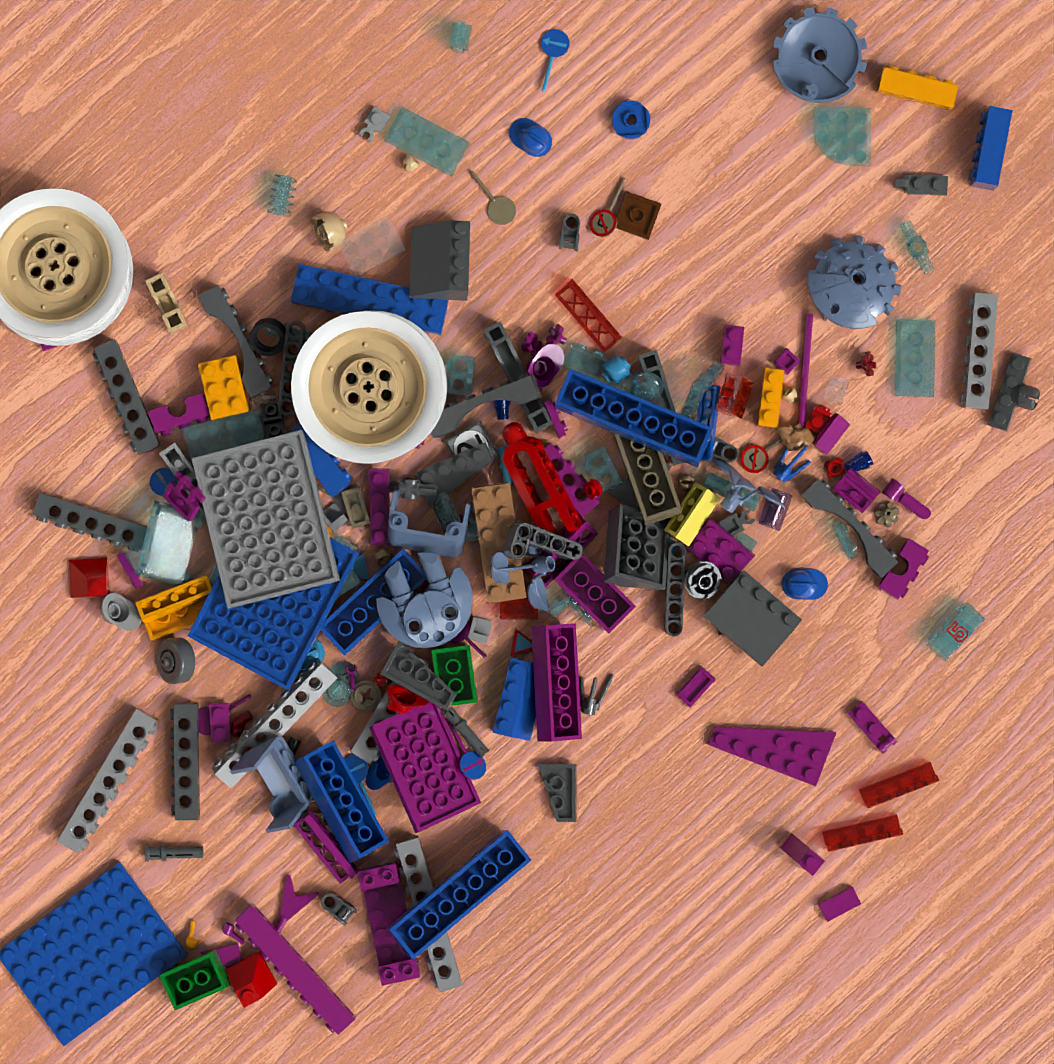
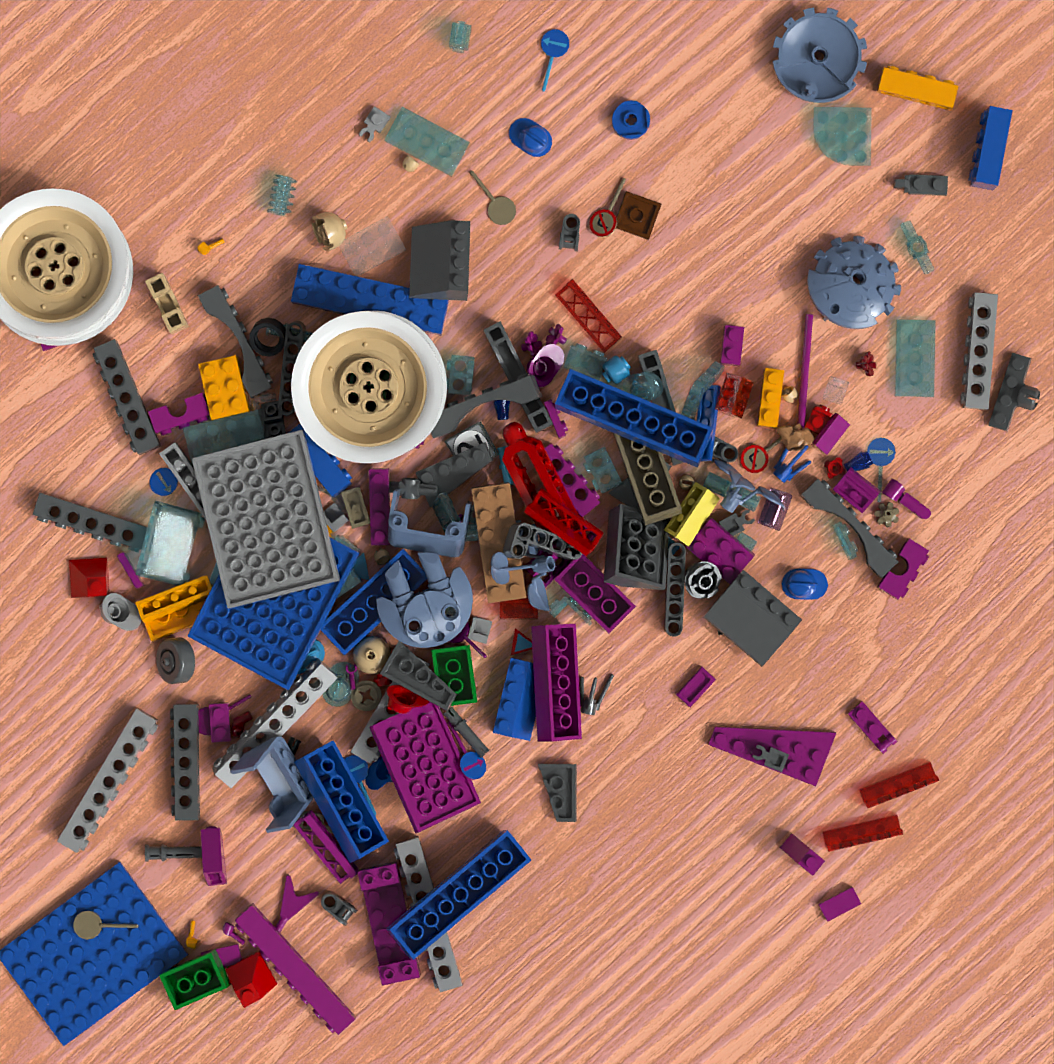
(89, 925): none -> dark tan piece
(180, 499): magenta plate -> none
(204, 249): none -> light orange hand
(213, 856): none -> magenta slope
(380, 650): none -> tan cylinder
(561, 528): none -> red fence
(593, 488): red plate -> none
(774, 758): none -> dark grey plate
(786, 361): magenta tile -> none
(882, 453): none -> clear light blue piece
(955, 631): clear light blue brick -> none

